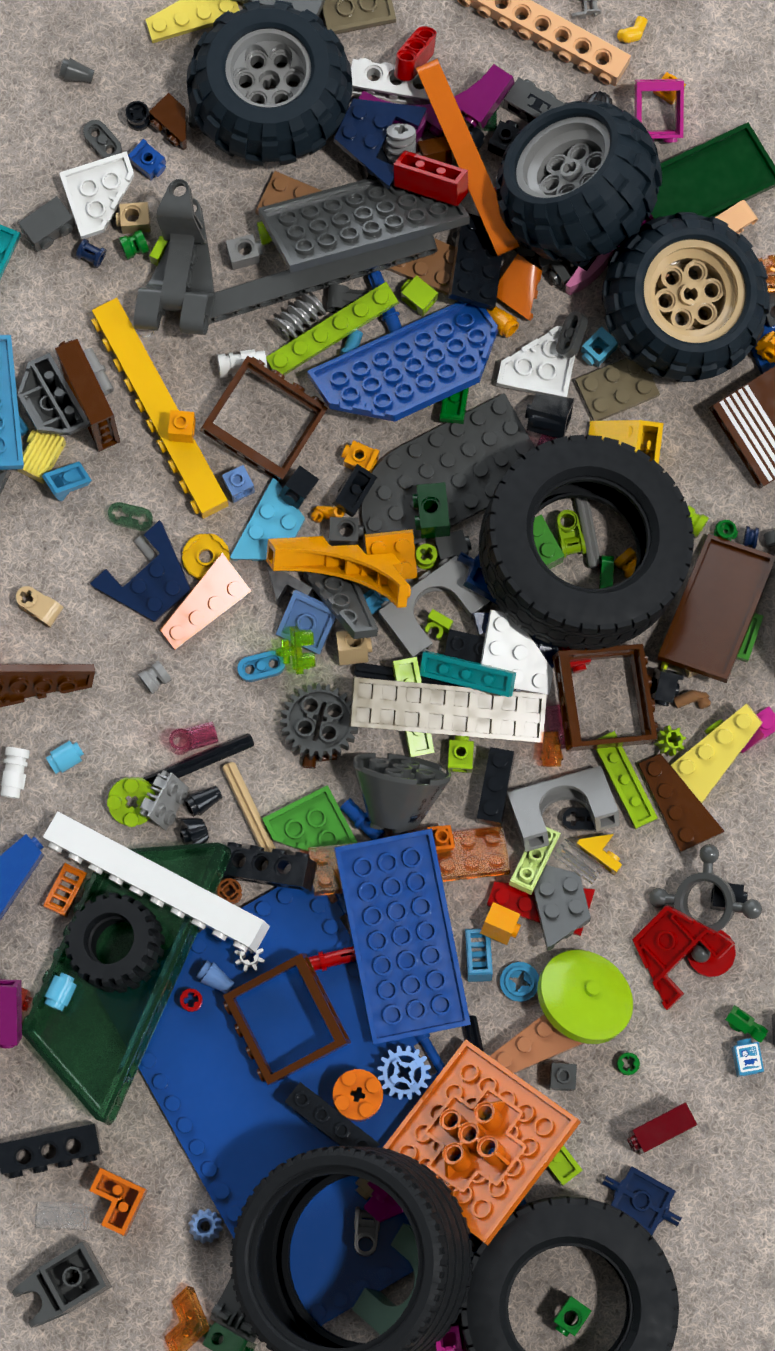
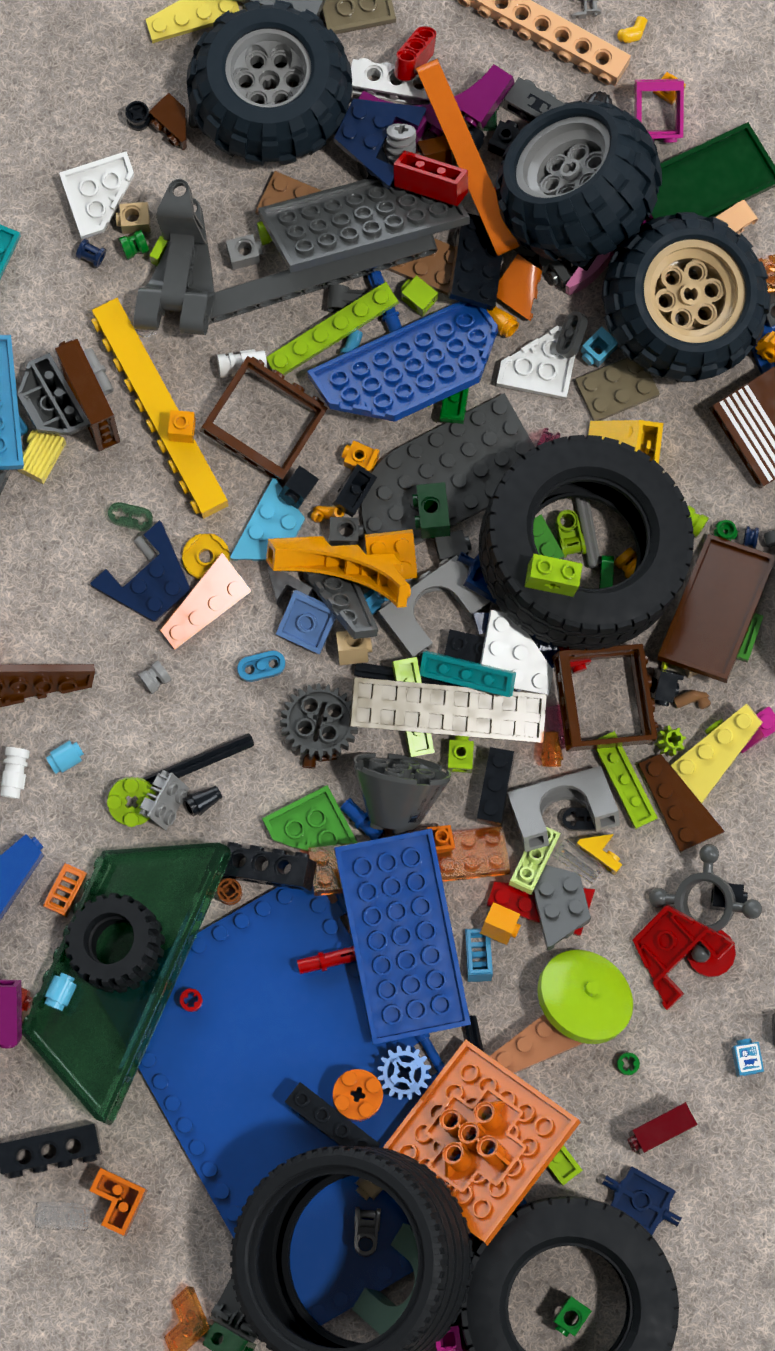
(41, 608): tan piece -> none
(47, 224): dark grey brick -> none
(55, 1286): dark grey brick -> none
(66, 480): dark azure slope -> none
(75, 71): dark grey cone -> none
(103, 141): dark grey plate -> none
(147, 168): blue brick -> none
(157, 882): white brick -> none
(193, 831): black piece -> none
(196, 737): clear pink piece -> none
(198, 1219): light blue piece -> none
(214, 977): medium blue cone -> none
(238, 483): medium blue brick -> none
(246, 963): white gear -> none
(248, 807): tan axle -> none
(298, 639): clear neon green hips -> none
(299, 315): light grey piece -> none
(322, 1001): reddish brown window -> none
(381, 1204): dark pink slope -> none
(428, 563): lime bush -> none
(438, 621): lime tile -> none
(513, 971): dark azure gear -> none
(549, 415): black torso -> none
(553, 575): none -> lime brick
(562, 1077): dark grey brick -> none
(744, 1022): green plate -> none

